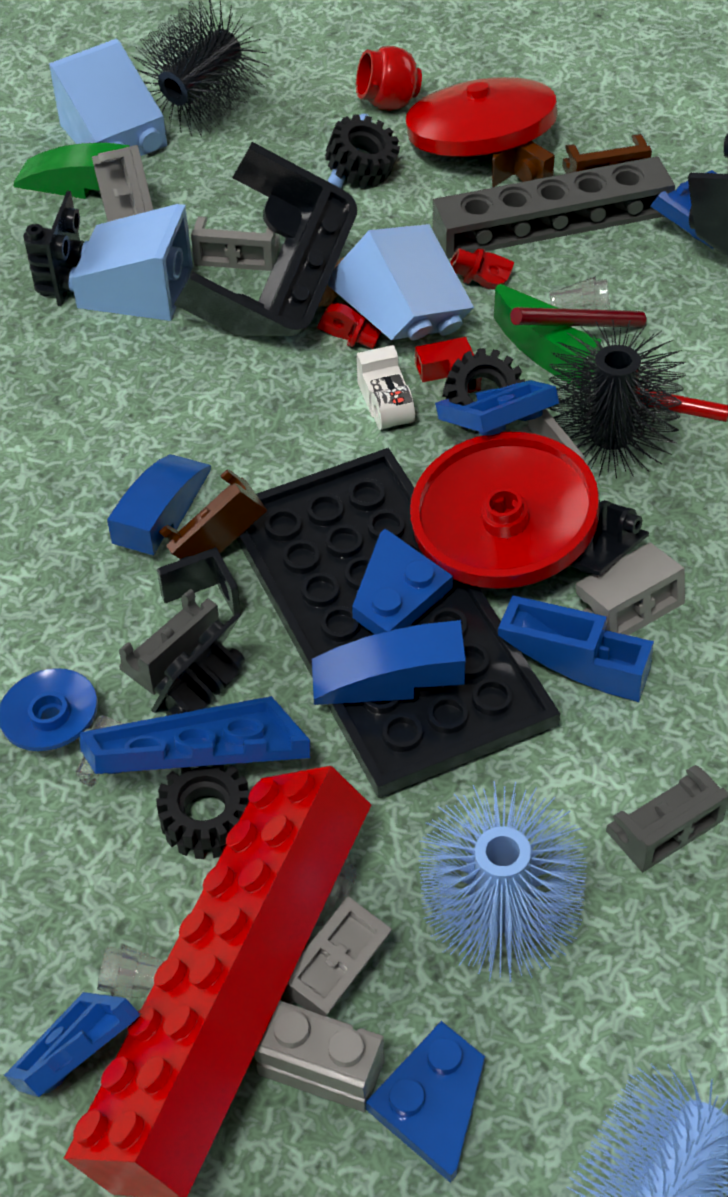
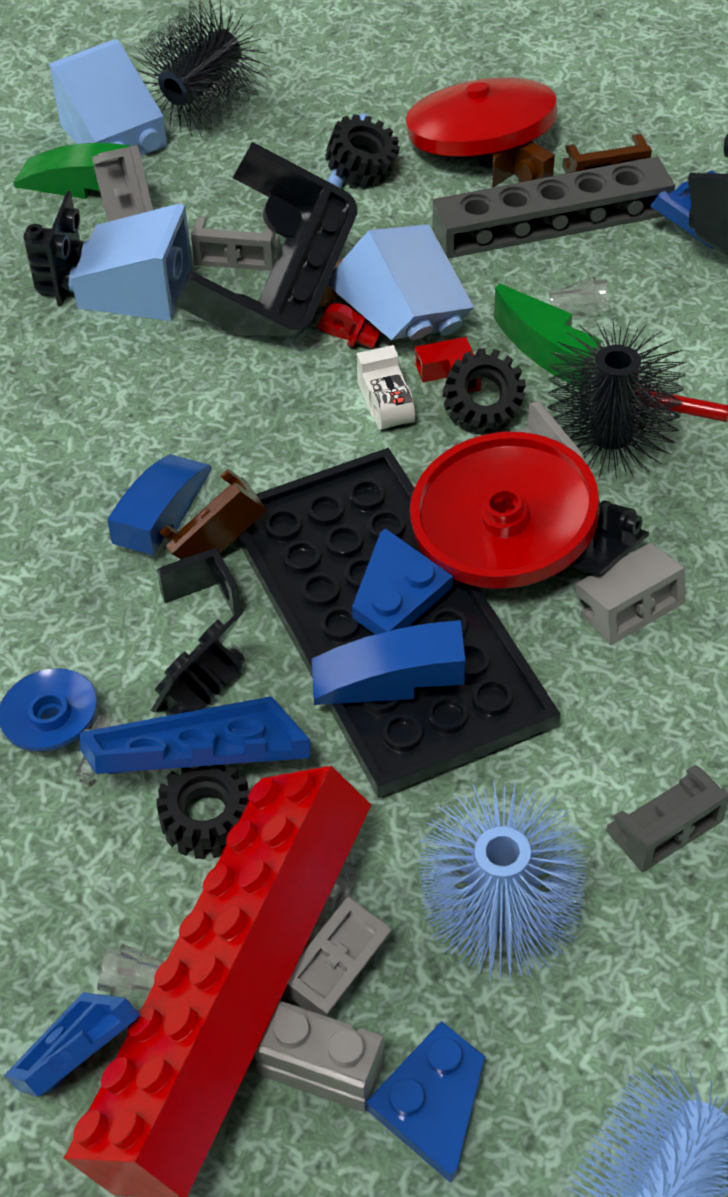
(180, 634): dark grey hinge -> none
(388, 78): red piece -> none
(481, 267): red piece -> none
(500, 406): blue wing -> none
(577, 317): dark red bar -> none
(578, 646): blue slope -> none

